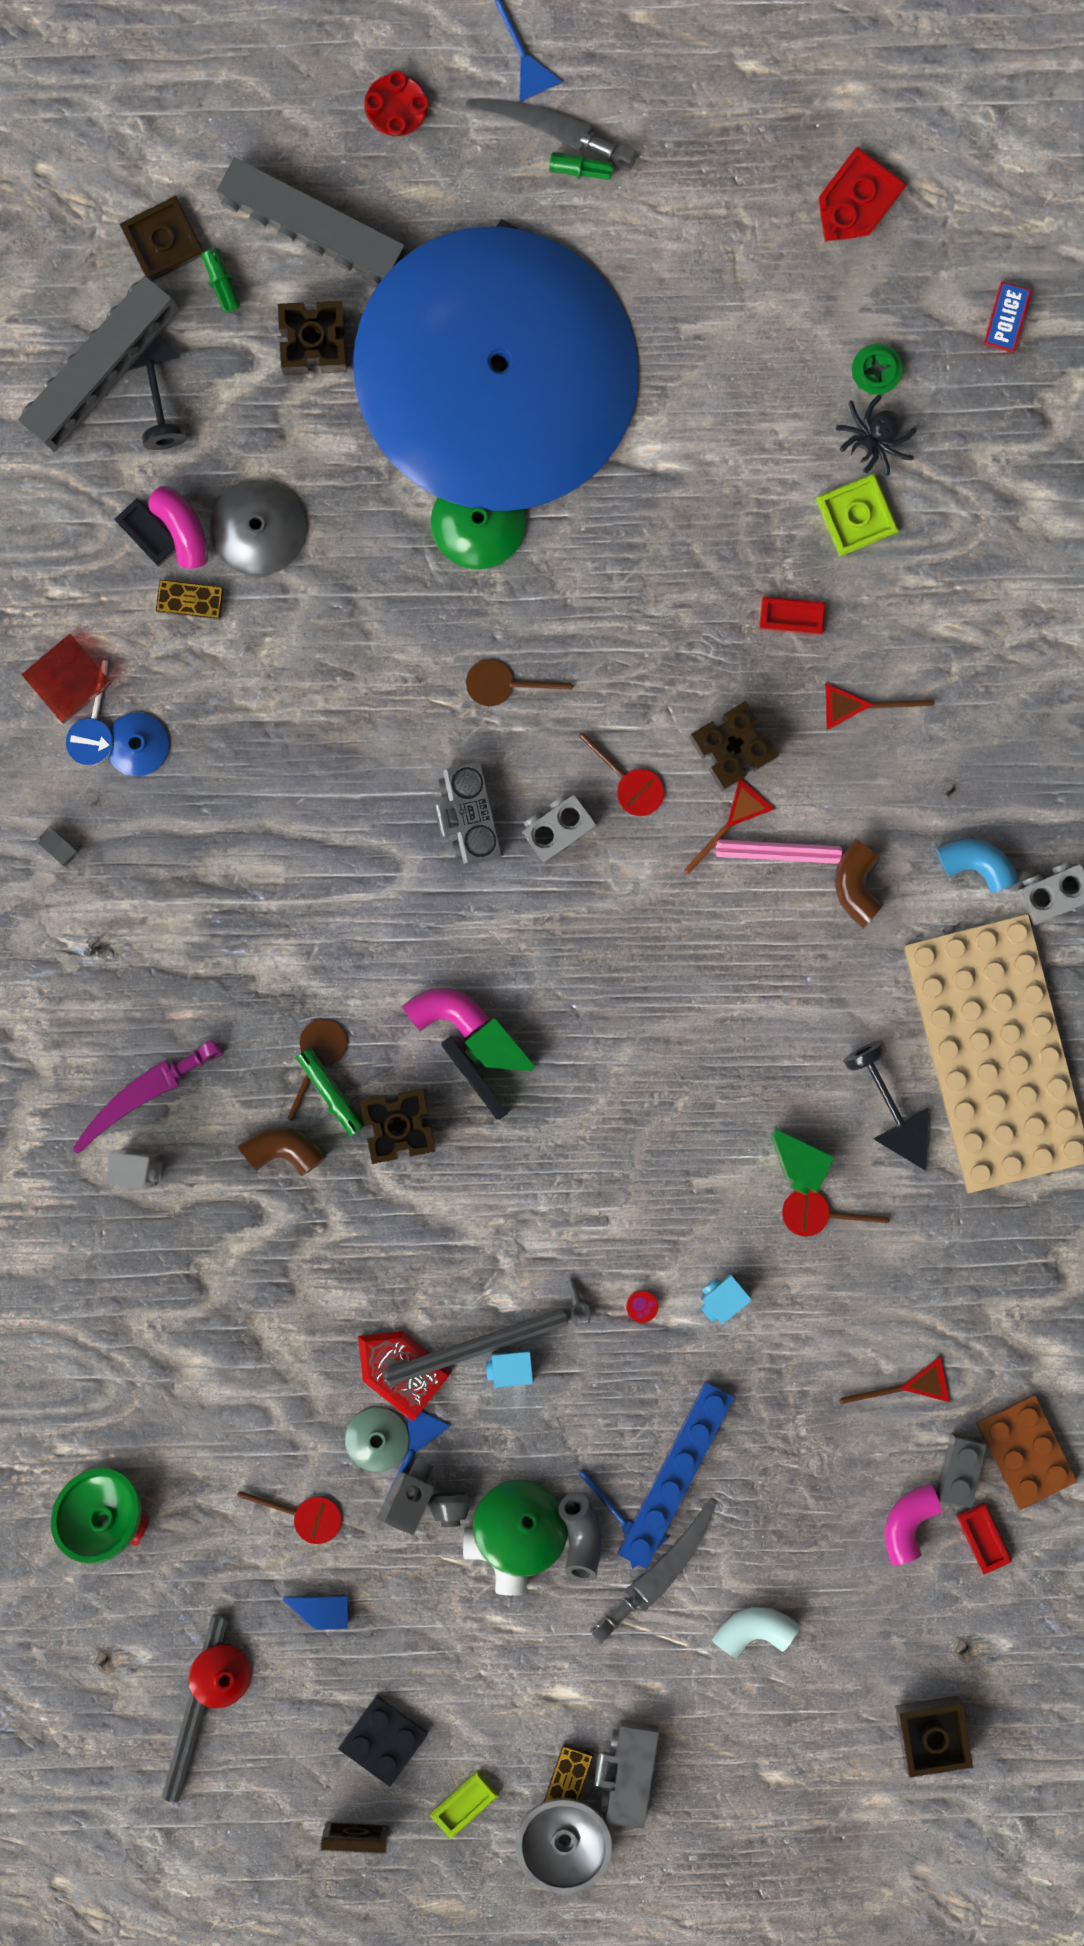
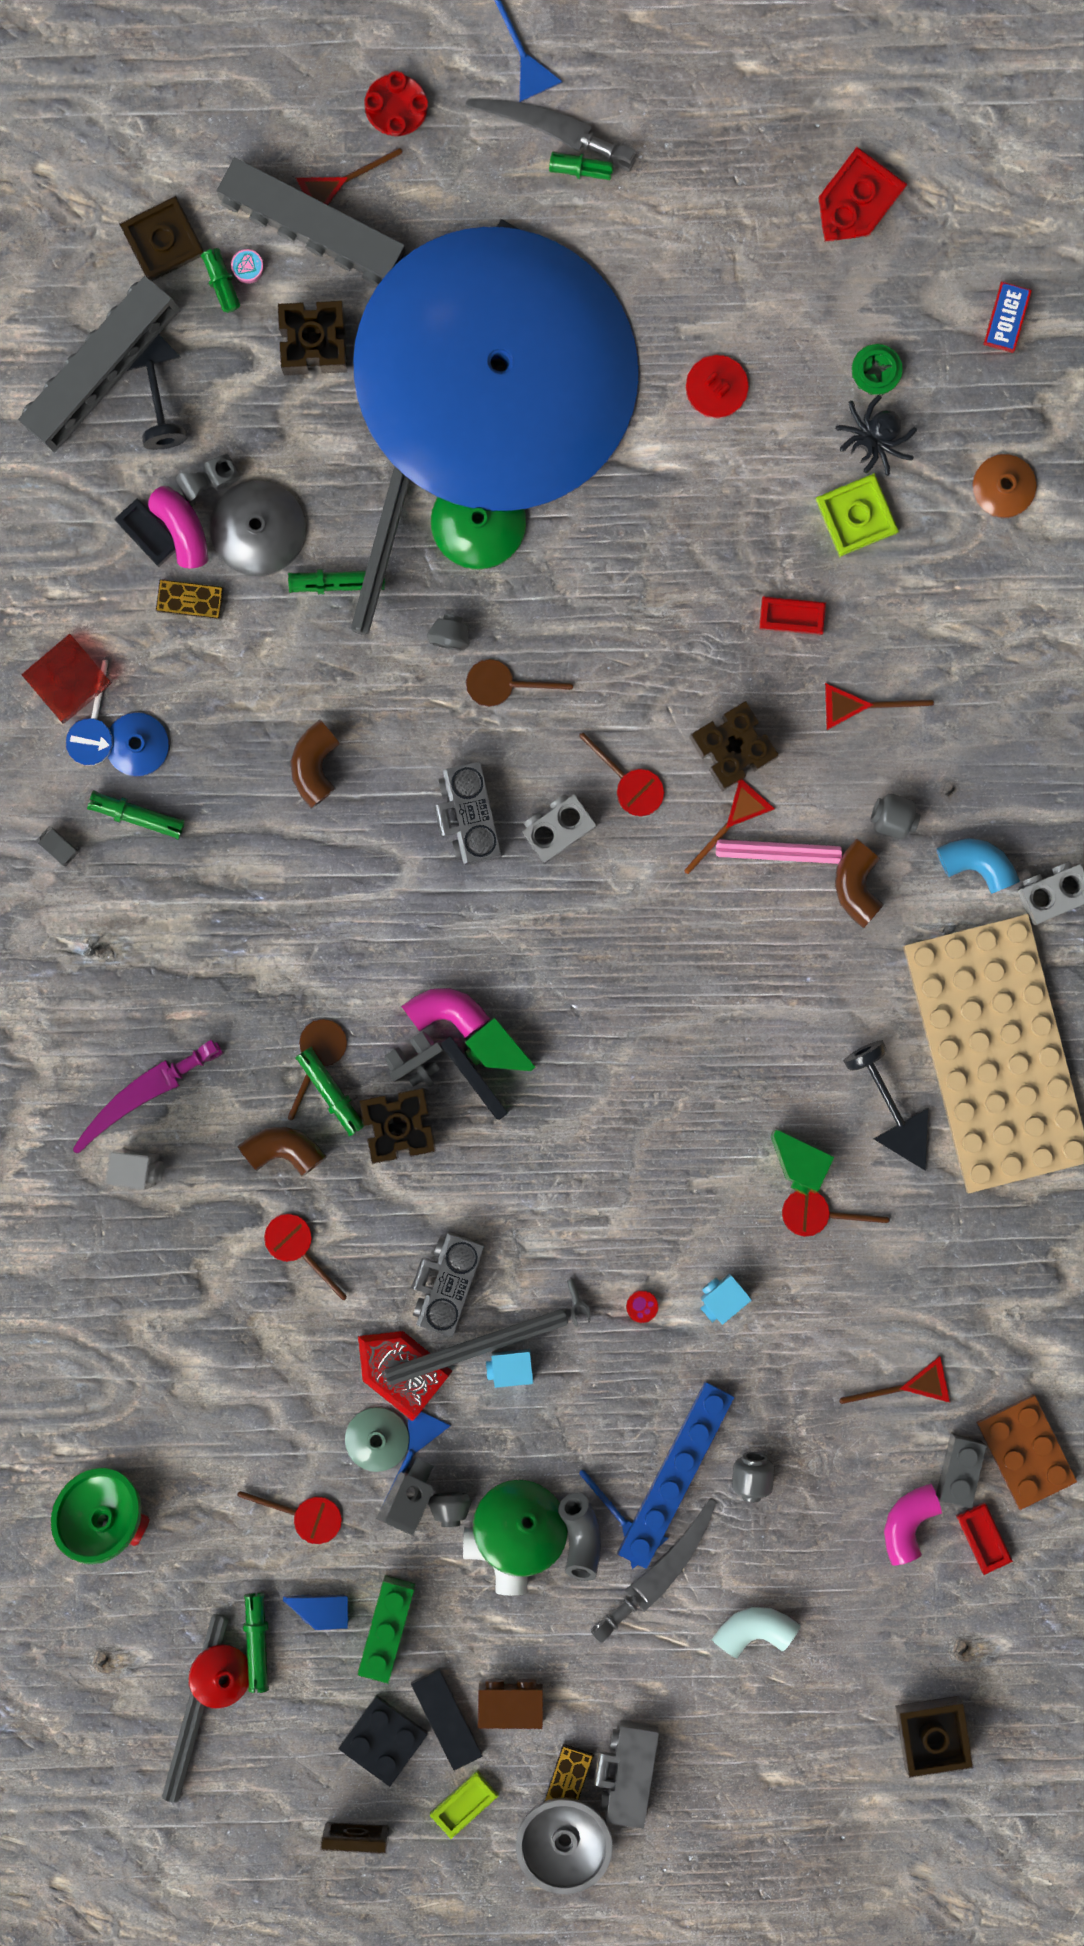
(135, 814): none -> green pin
(217, 474): none -> dark grey leg
(247, 266): none -> tile
(256, 1642): none -> green pin
(289, 1239): none -> red piece
(308, 761): none -> reddish brown cylinder
(326, 188): none -> reddish brown piece
(326, 581): none -> green pin
(380, 553): none -> dark grey axle
(386, 1629): none -> green brick
(401, 1066): none -> dark grey hips
(446, 1719): none -> black tile
(449, 633): none -> dark grey cone
(456, 1271): none -> flat silver piece
(510, 1704): none -> reddish brown brick
(716, 386): none -> red piece
(753, 1476): none -> dark grey head
(895, 816): none -> dark grey head
(1001, 501): none -> dark orange dish

